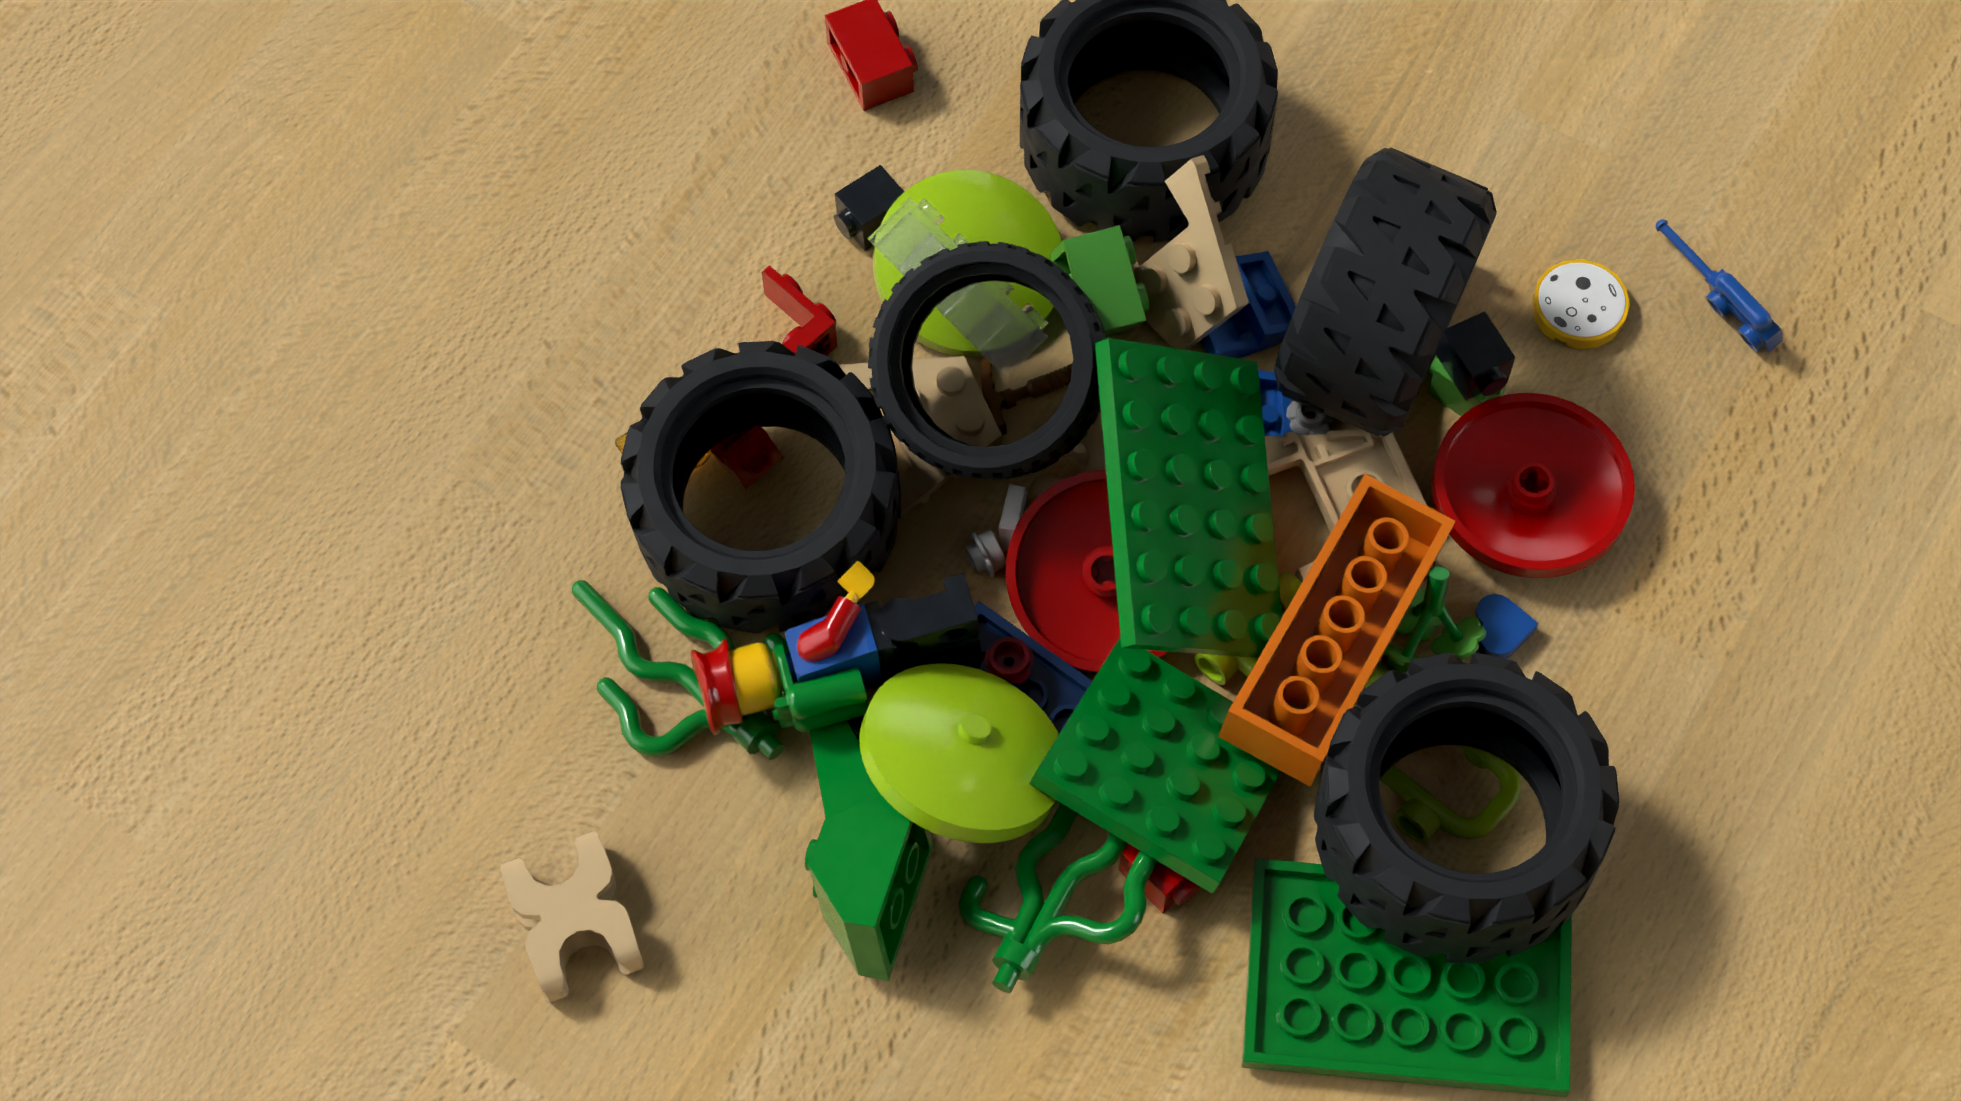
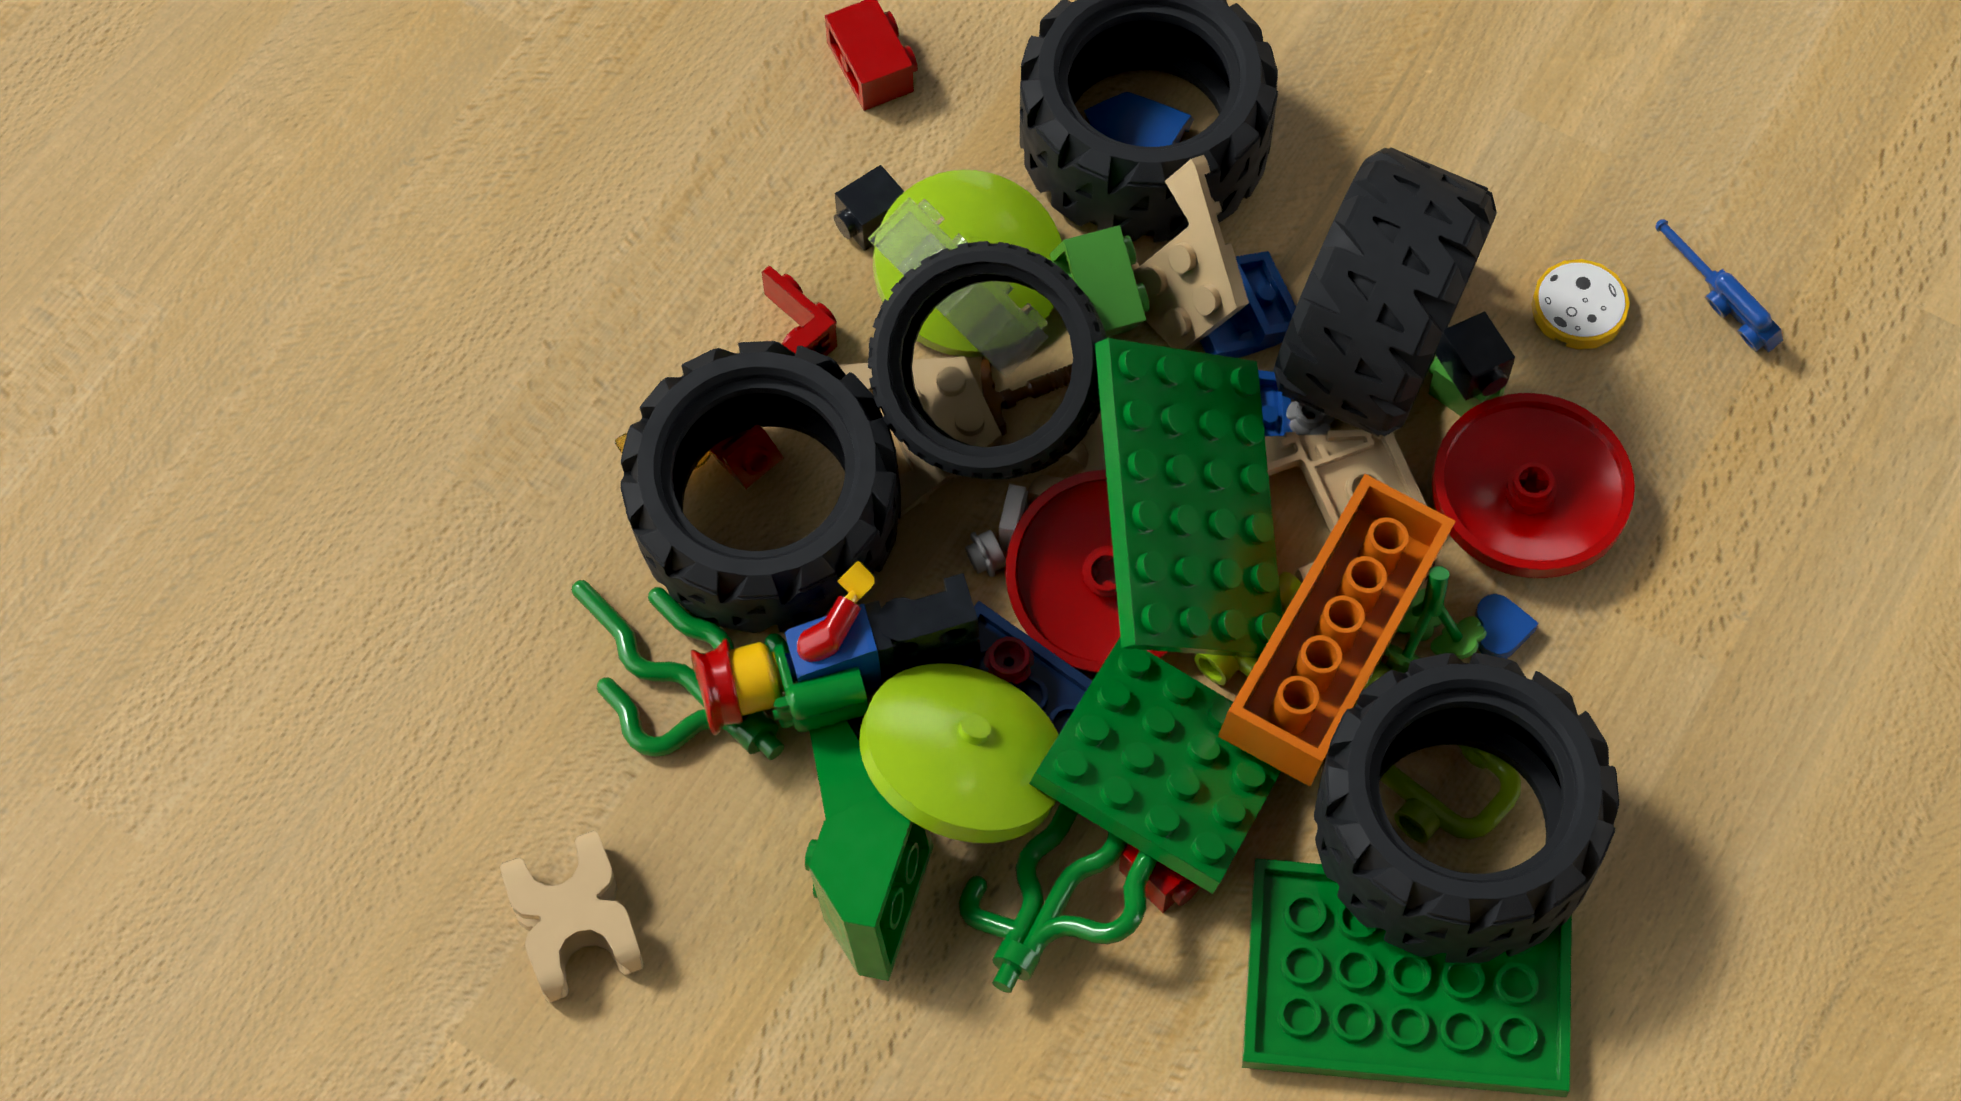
(1139, 121): none -> blue slope

